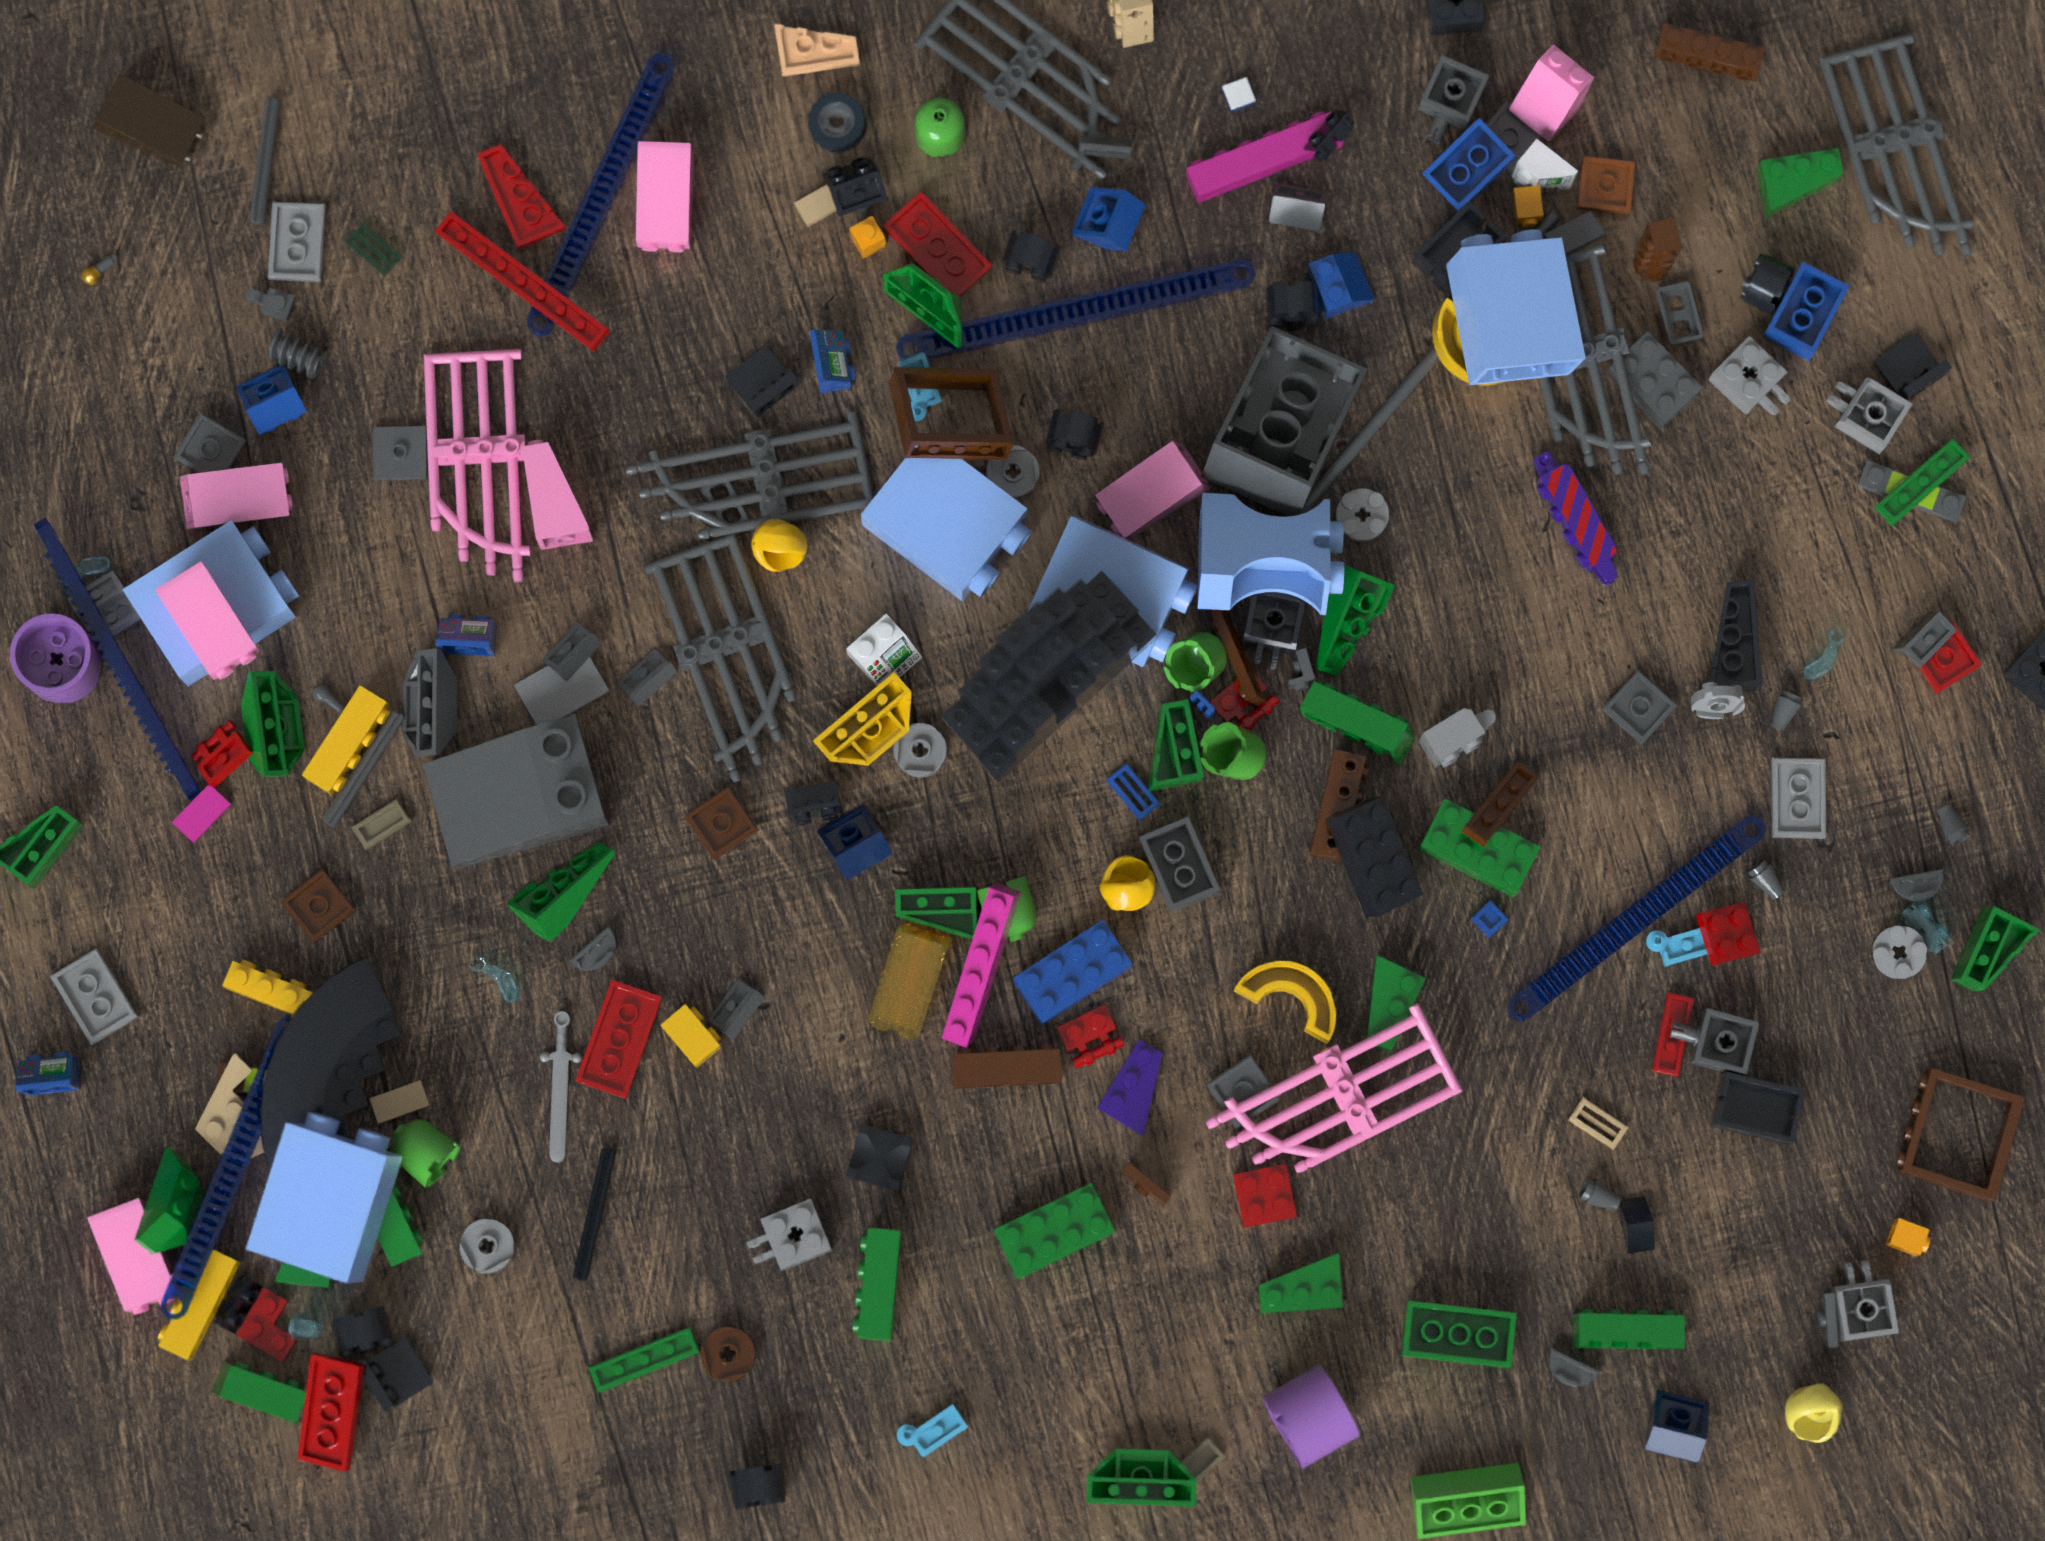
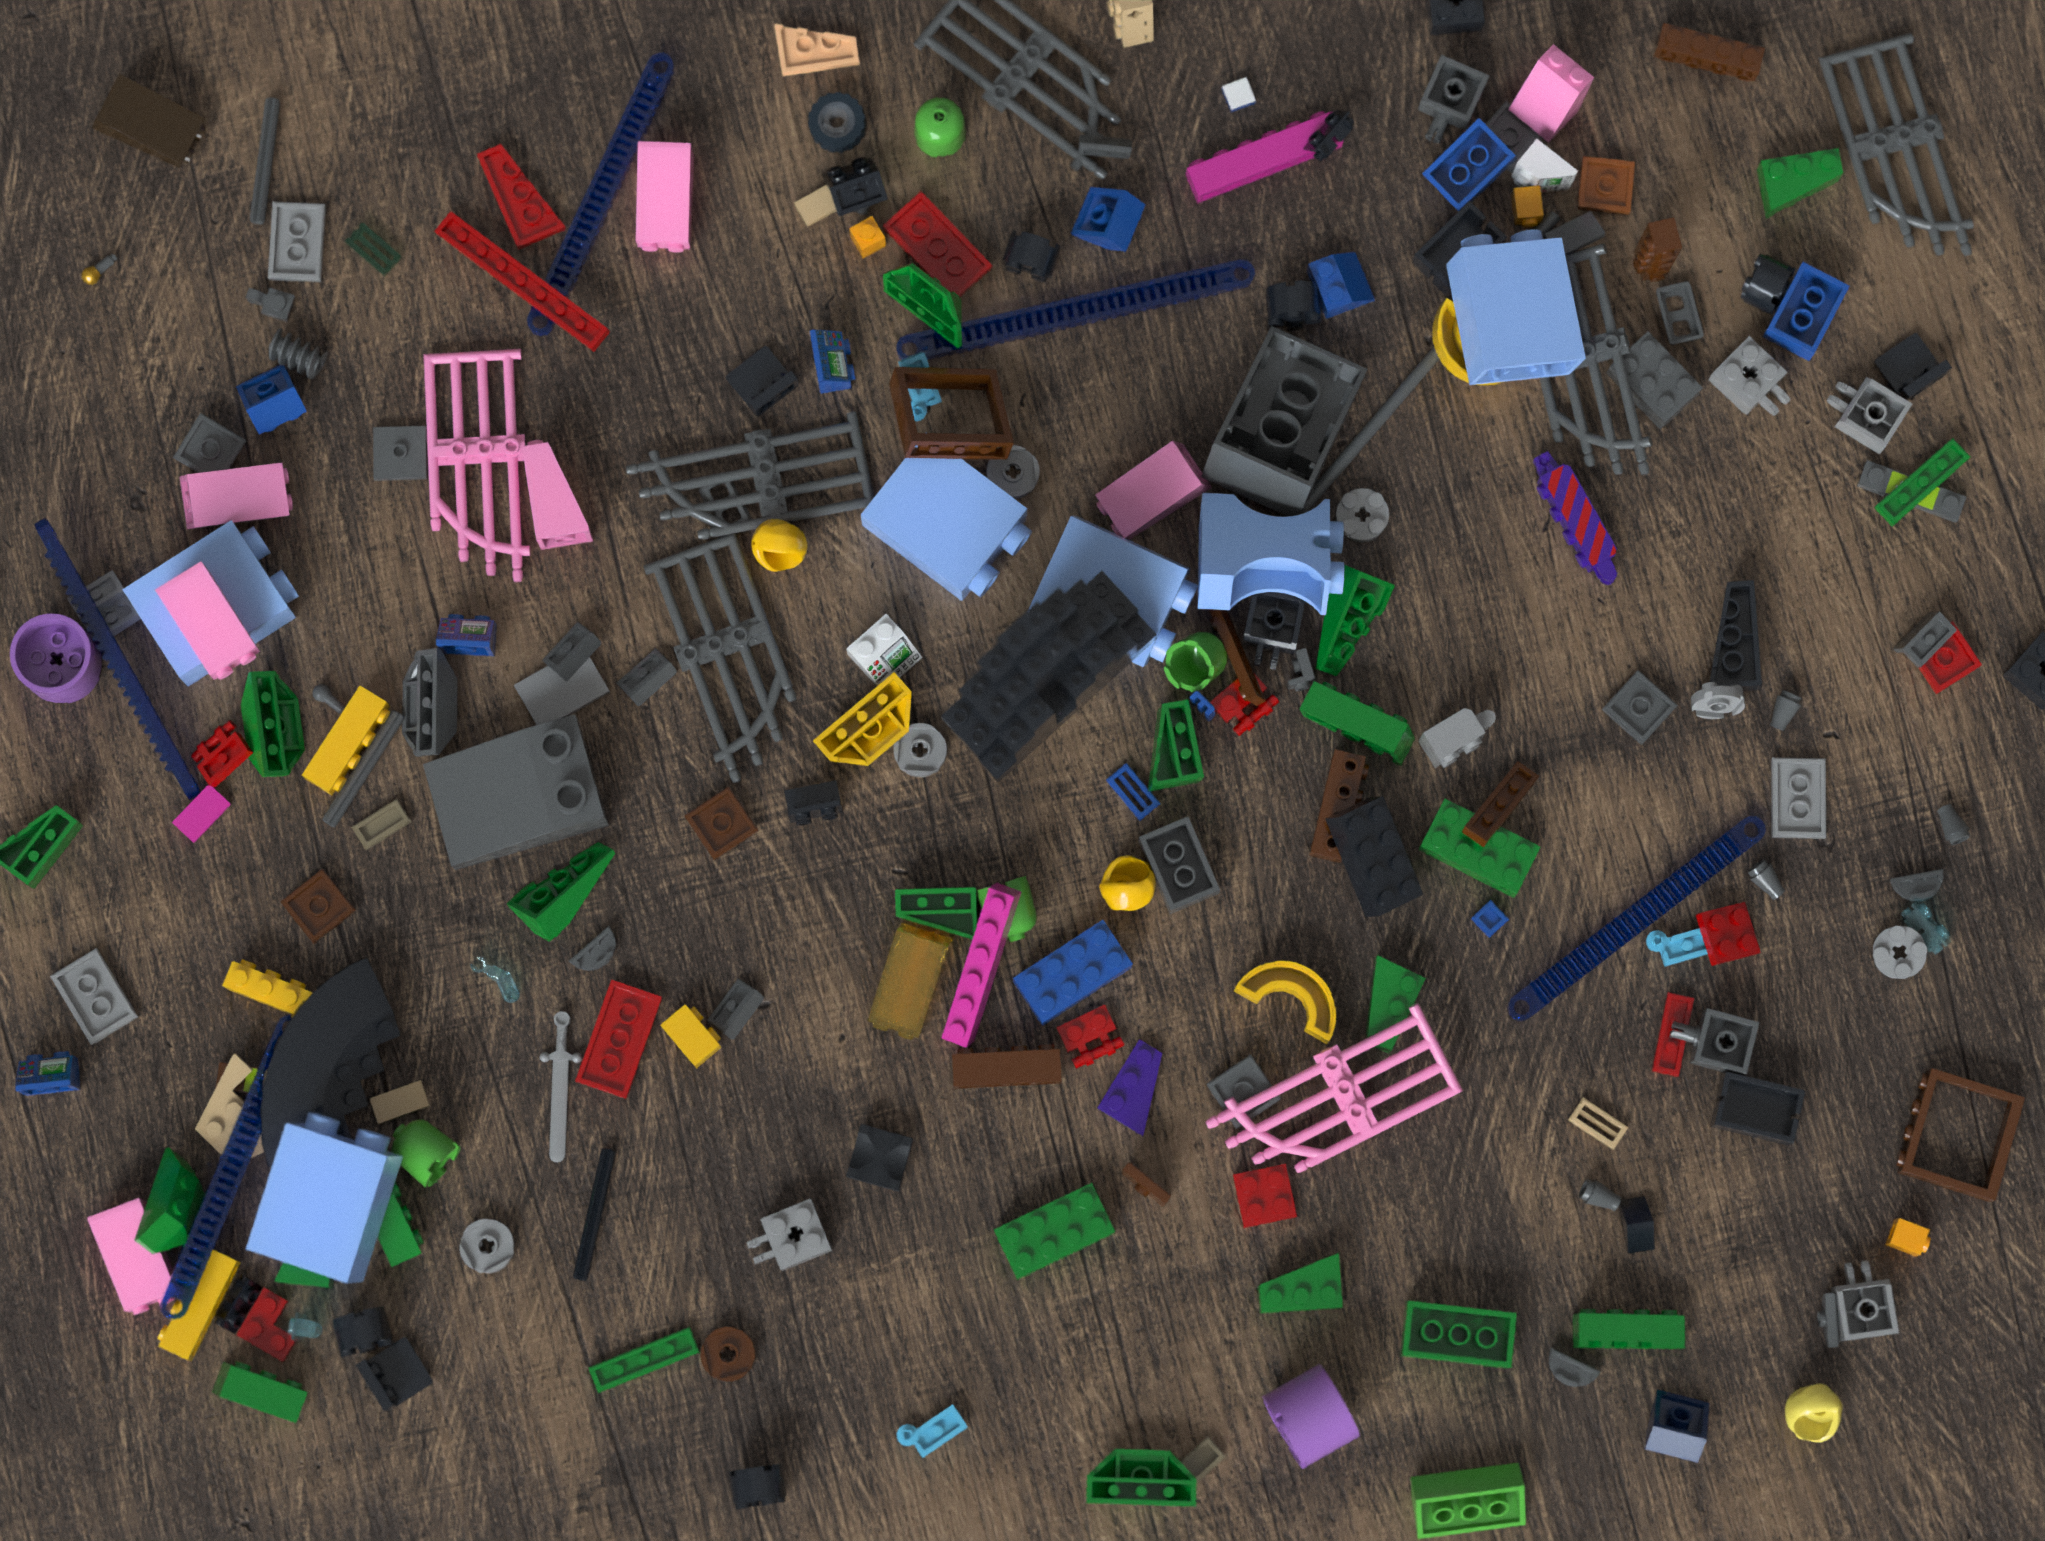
(91, 566): clear light blue arm -> none
(330, 1411): red plate -> none
(854, 842): dark blue slope -> none
(879, 1284): green brick -> none
(1074, 434): black brick -> none
(1233, 751): bright green cylinder -> none
(1297, 207): dark grey panel -> none
(1825, 663): clear light blue arm -> none
(1990, 947): green wedge -> none

